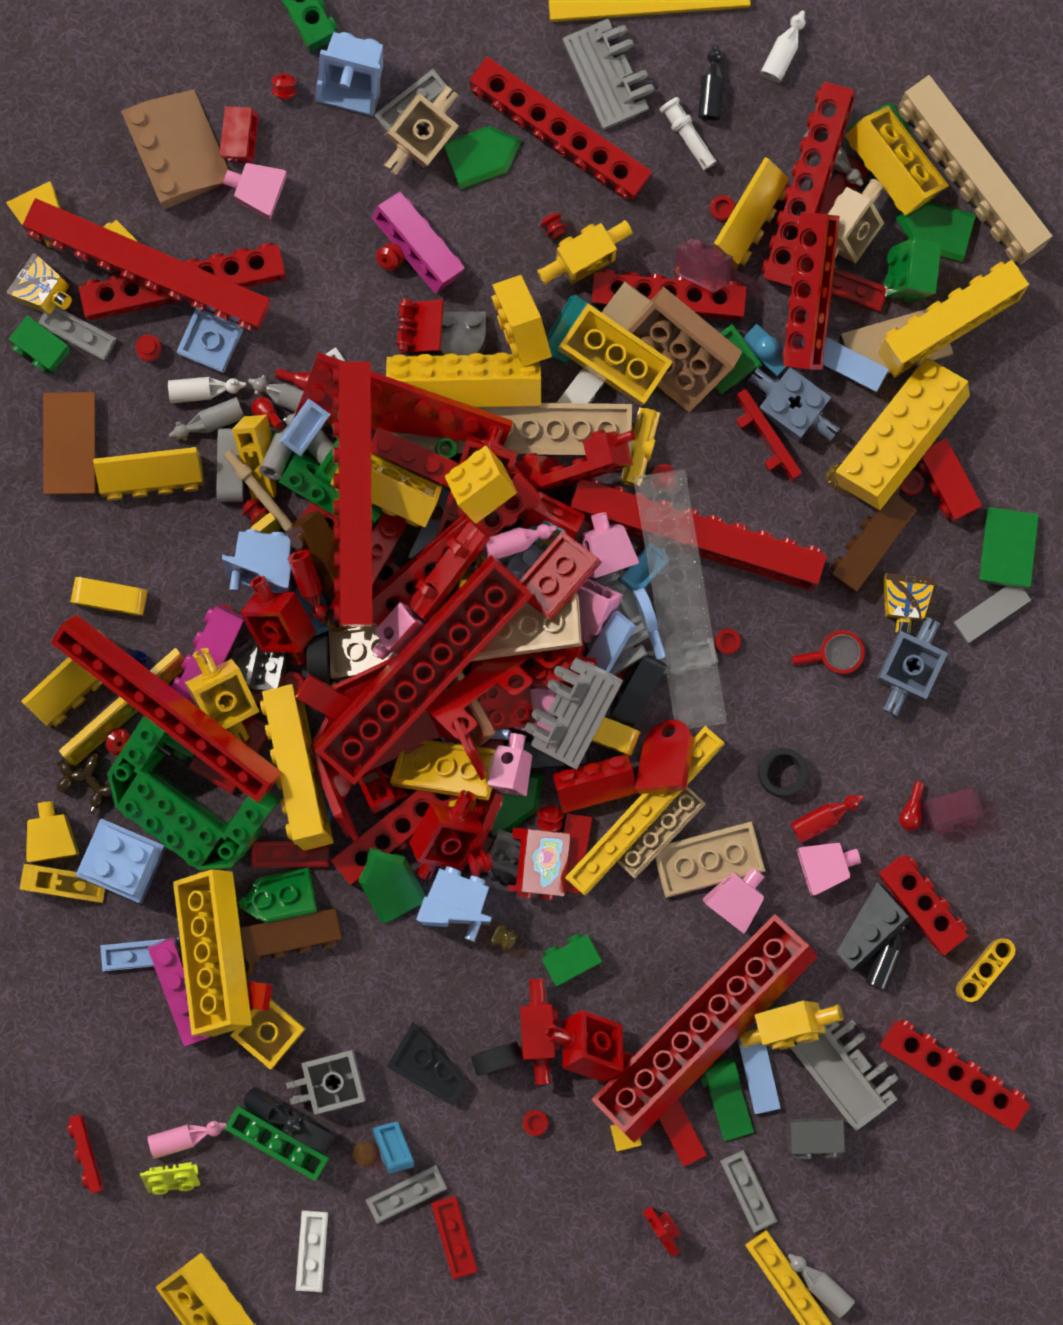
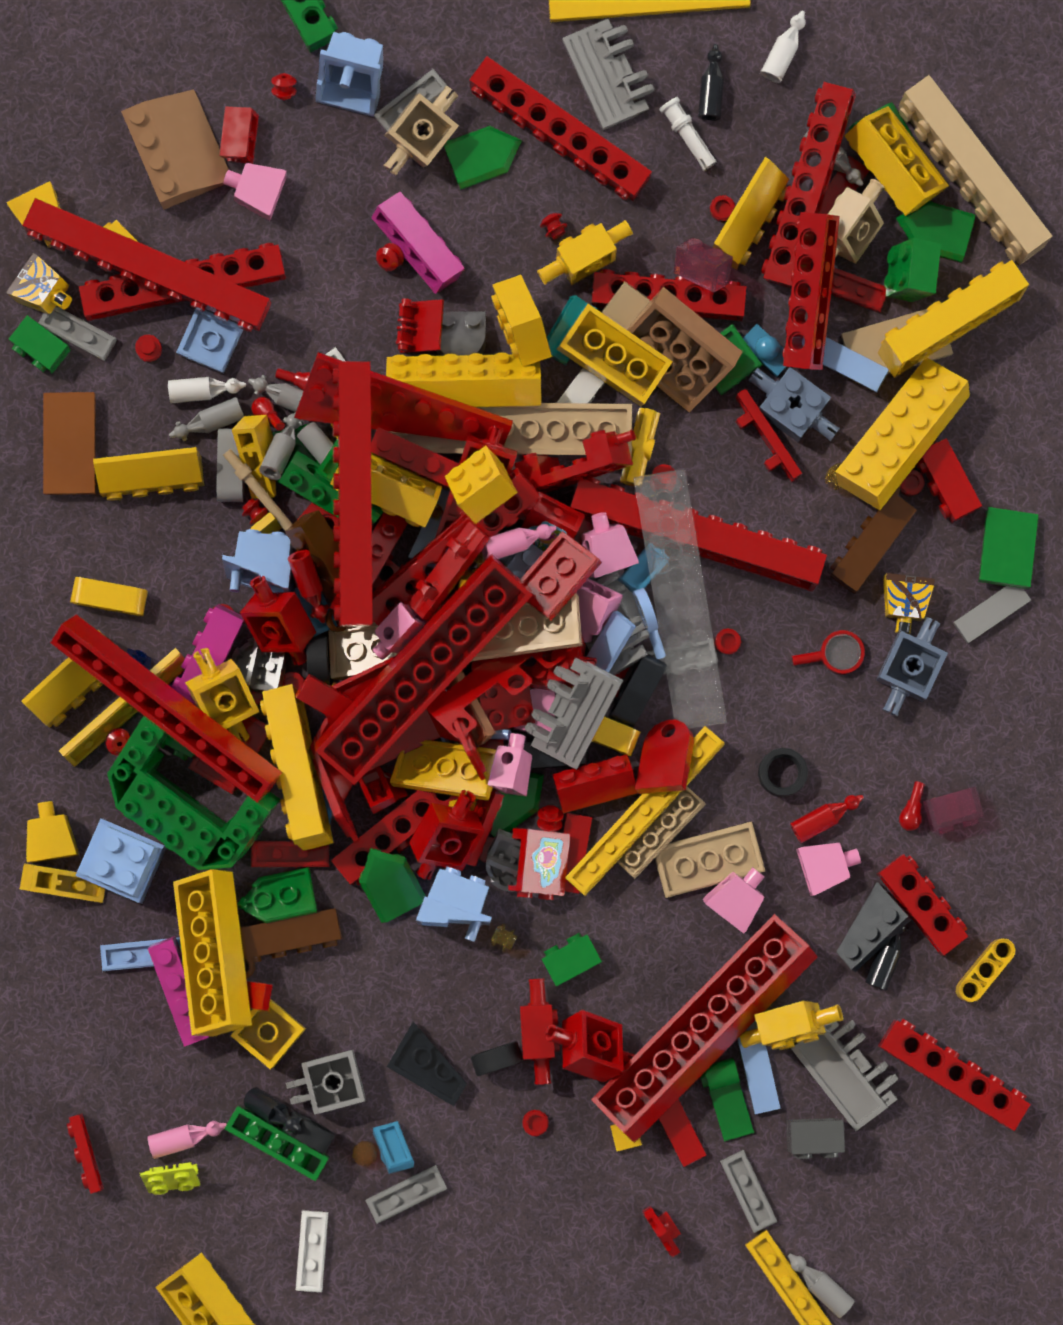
(87, 775): dark brown piece -> none
(304, 427): light blue tile -> none
(444, 442): green hinge -> none
(454, 1237): red tile -> none
(480, 863): red wheel -> none

